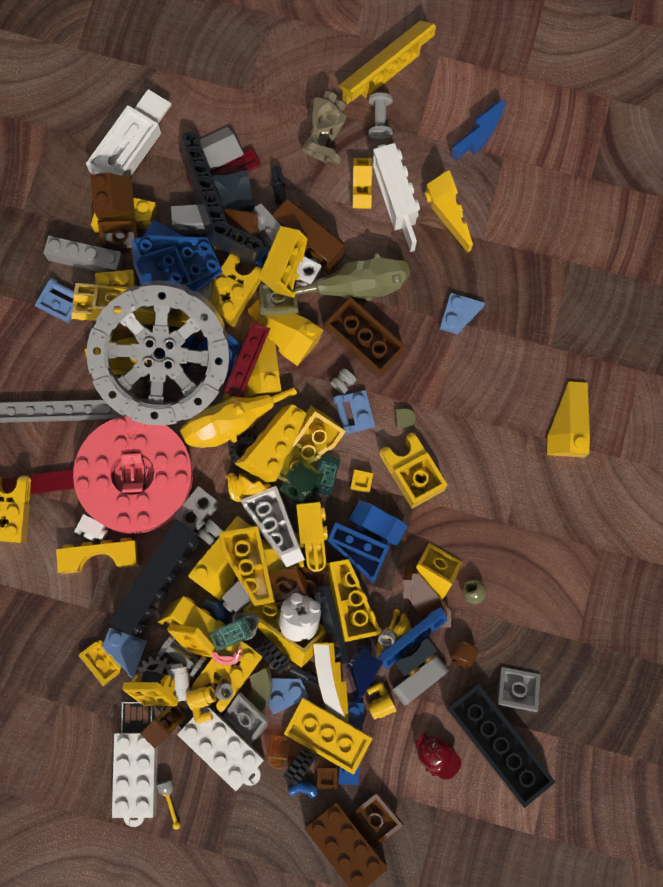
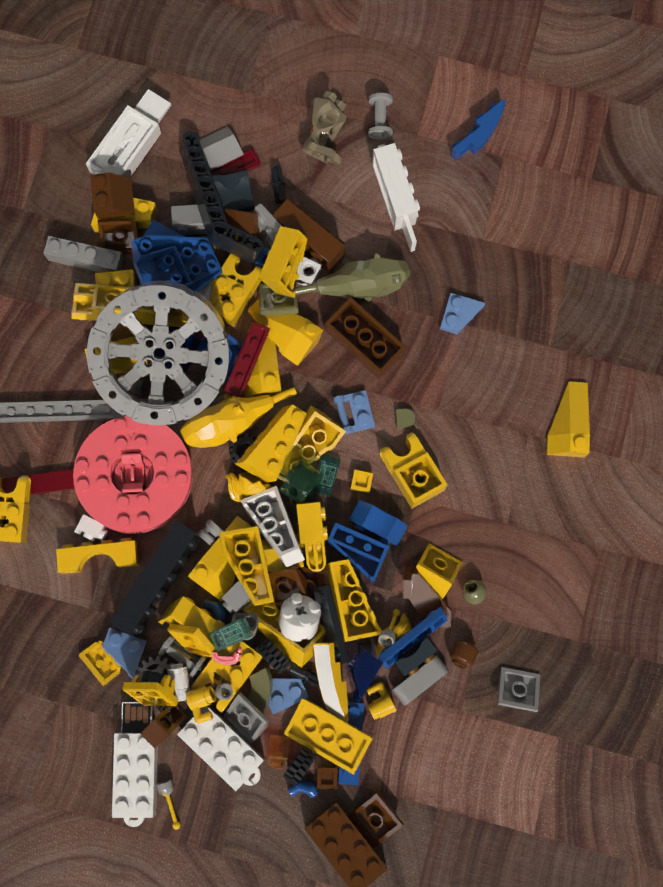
(54, 304): medium blue plate -> none
(191, 506): light grey brick -> none
(343, 381): light grey wheel -> none
(362, 182): yellow brick -> none
(387, 62): yellow slope -> none
(437, 757): dark red hair -> none
(442, 198): yellow wedge -> none
(500, 745): black brick -> none

